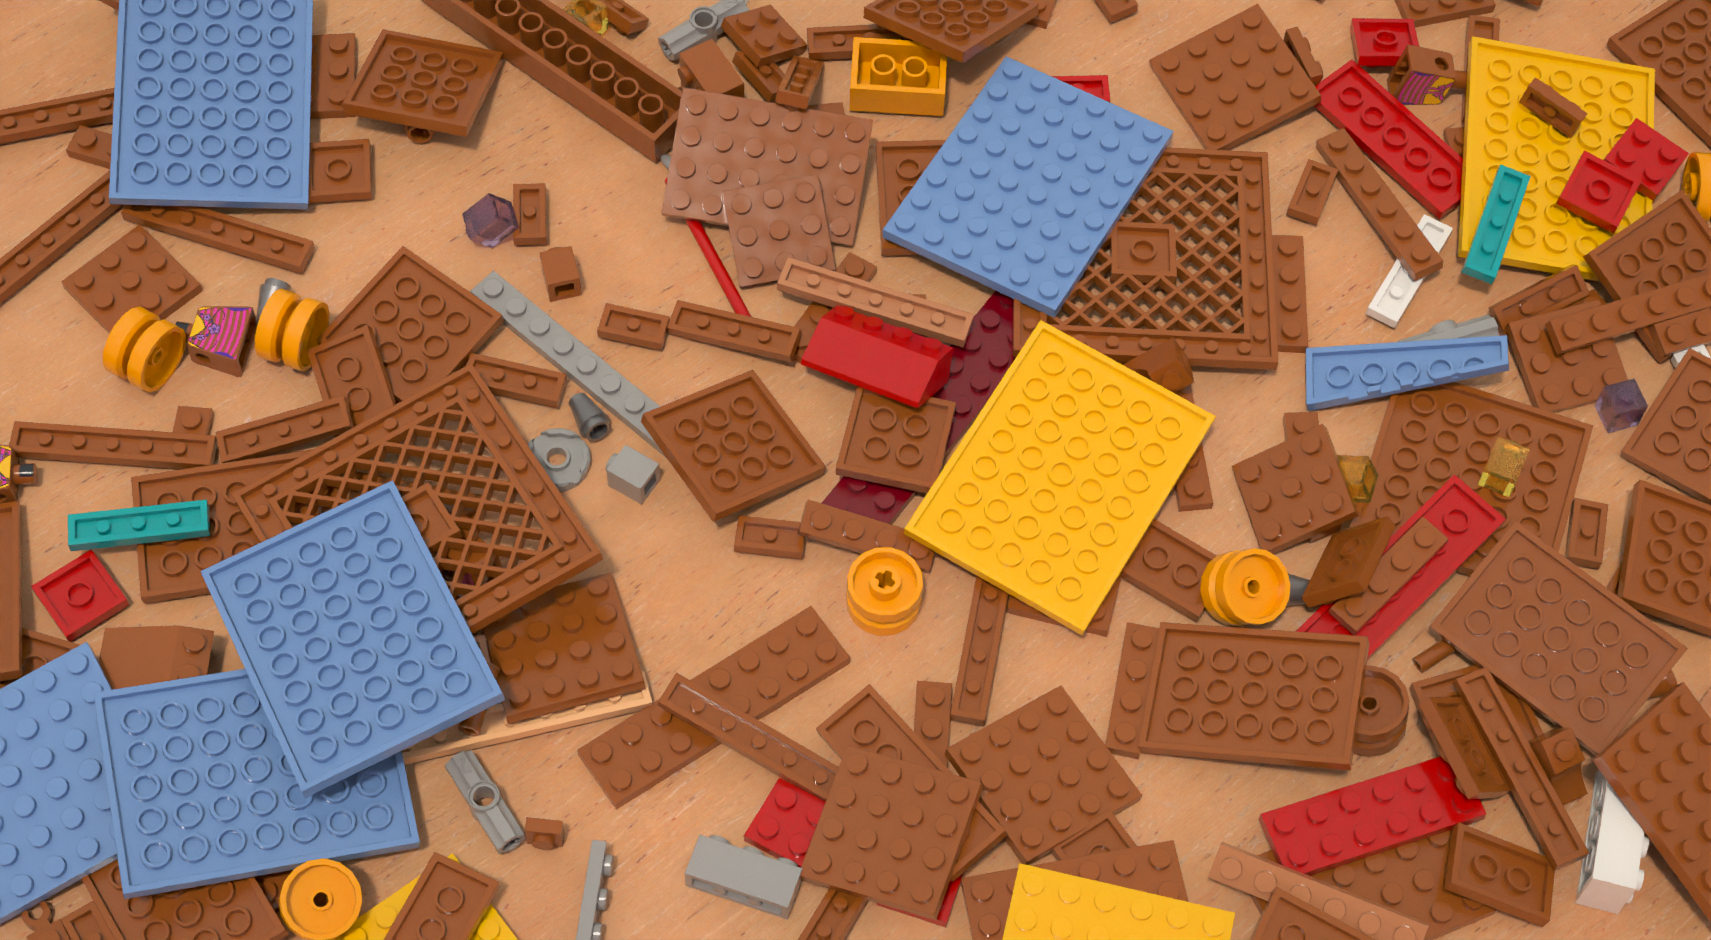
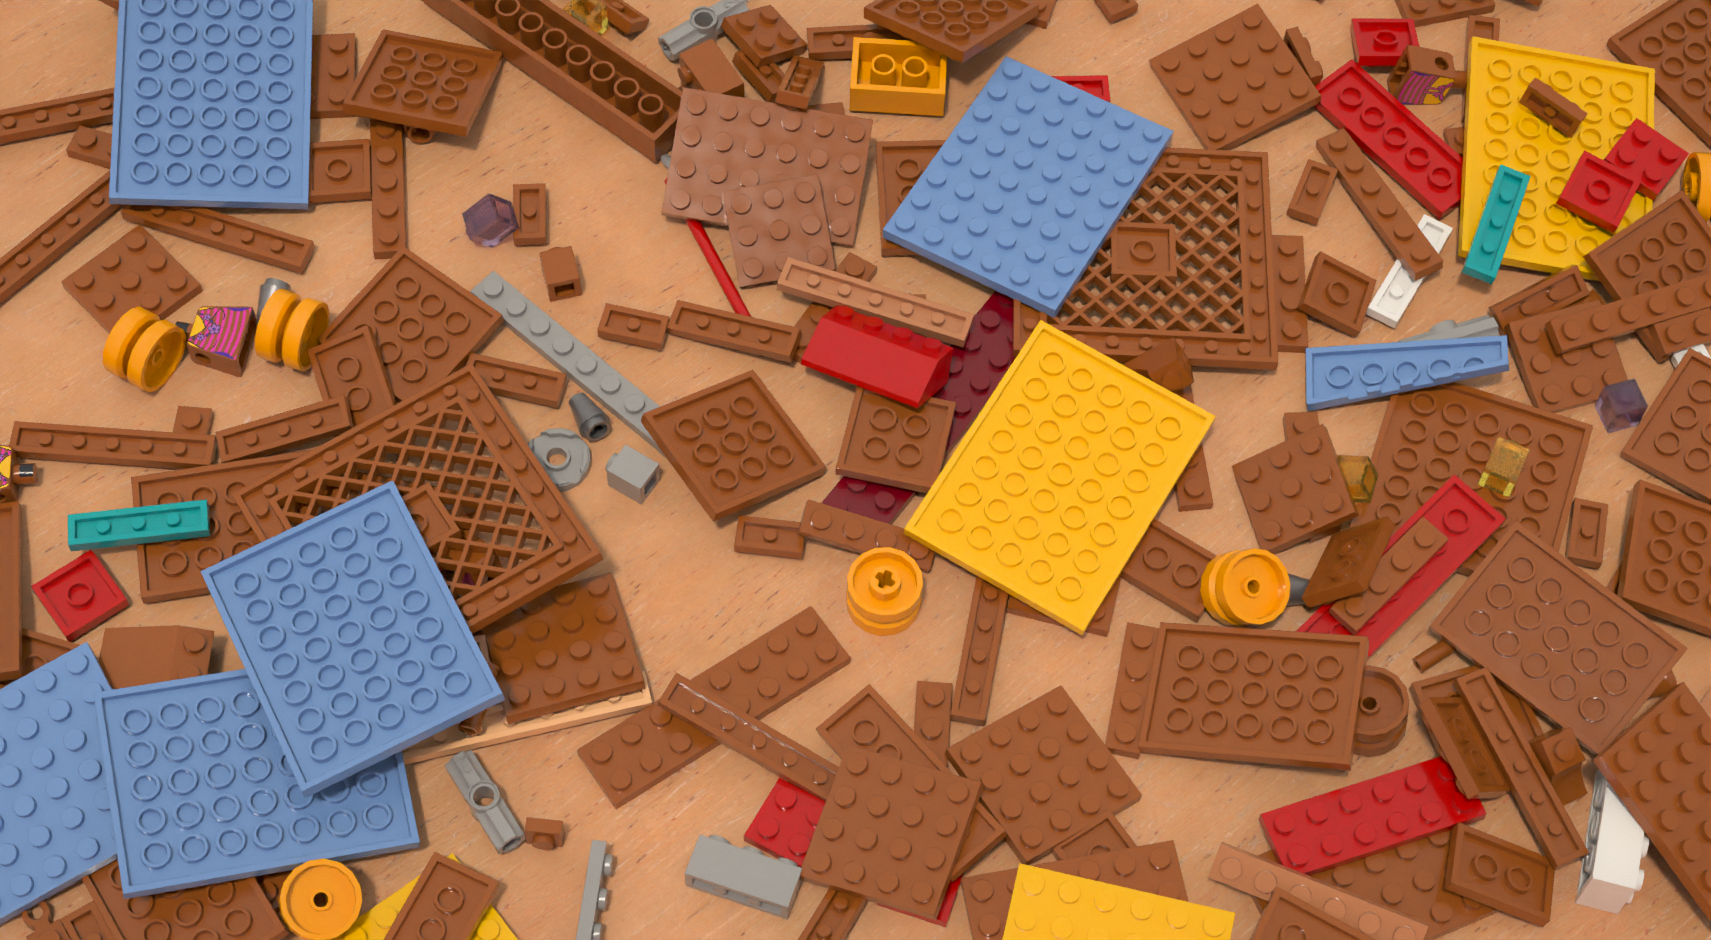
(387, 188): none -> dark orange plate
(1337, 294): none -> dark orange plate

